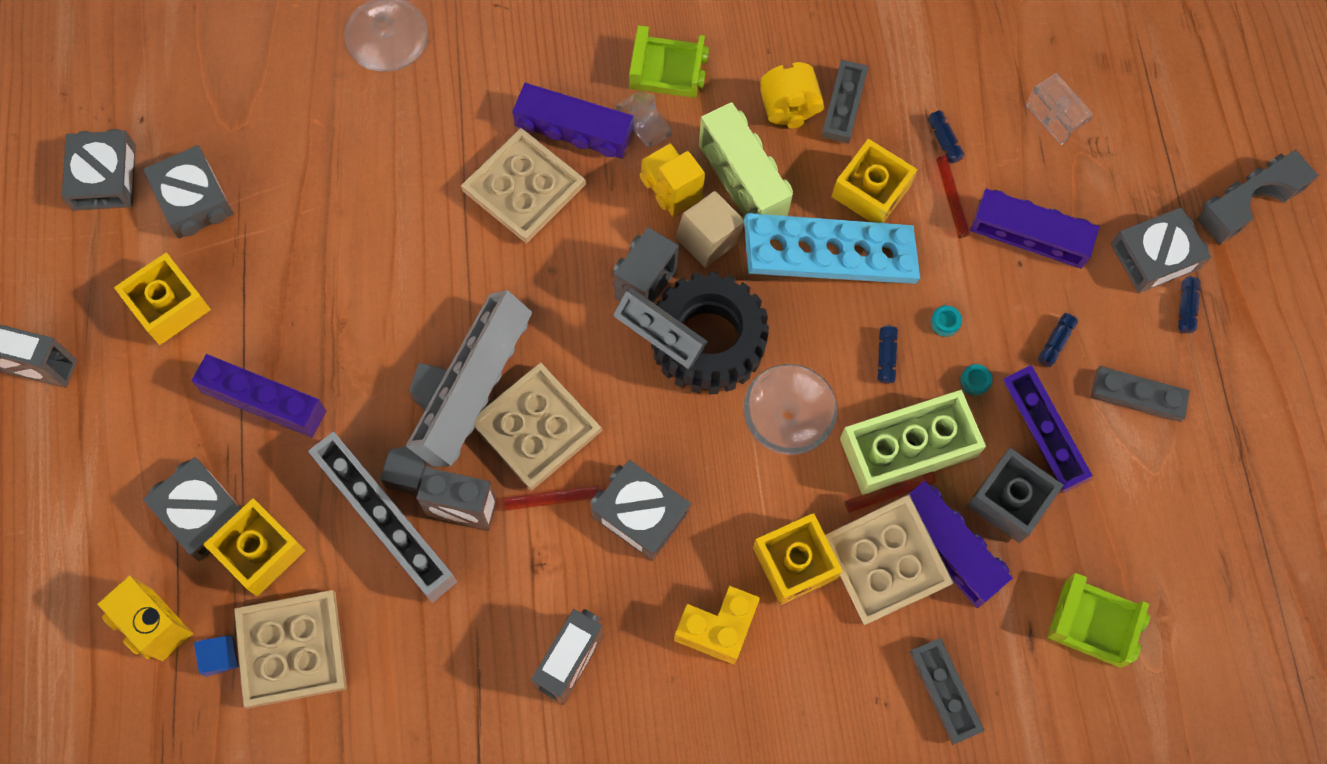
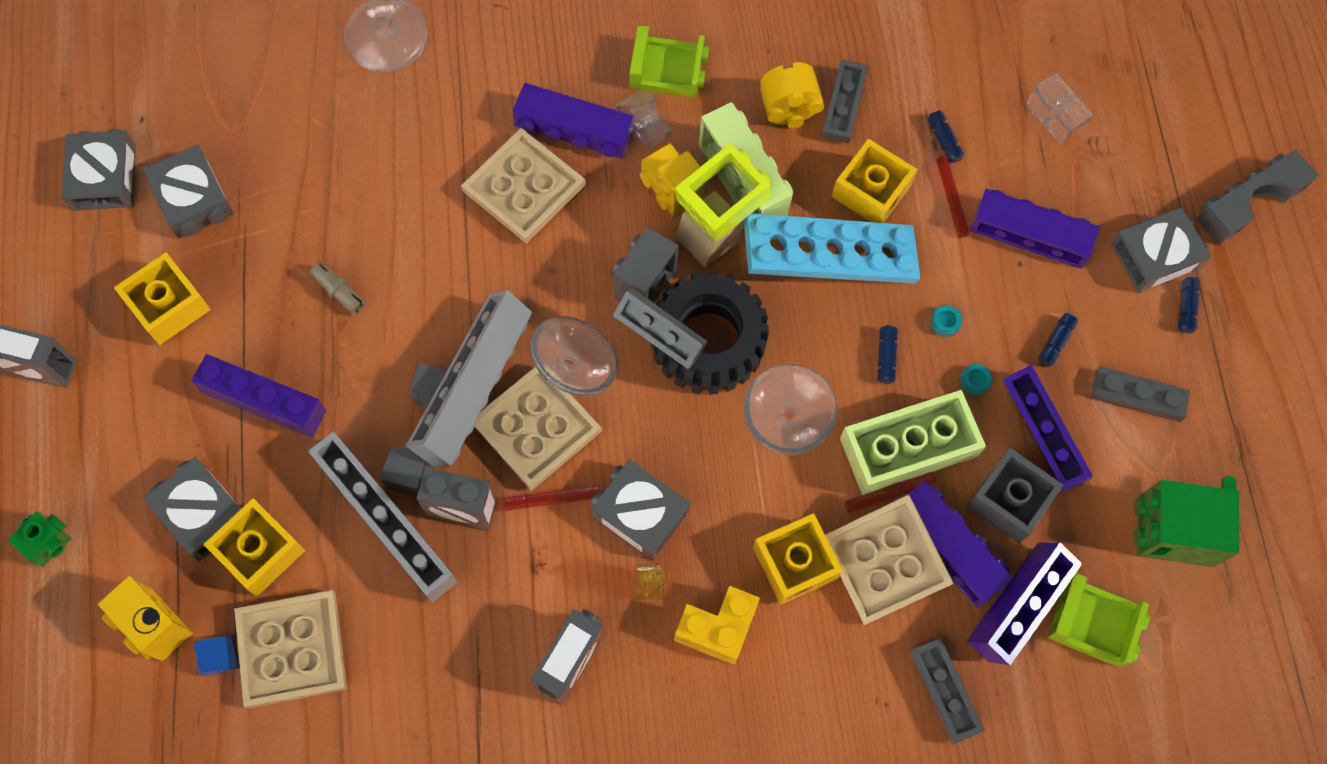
(40, 538): none -> green brick
(337, 288): none -> dark tan pin
(573, 356): none -> clear dish
(648, 582): none -> clear yellow leg
(698, 209): none -> neon yellow window
(1024, 603): none -> dark purple brick
(1188, 522): none -> green container

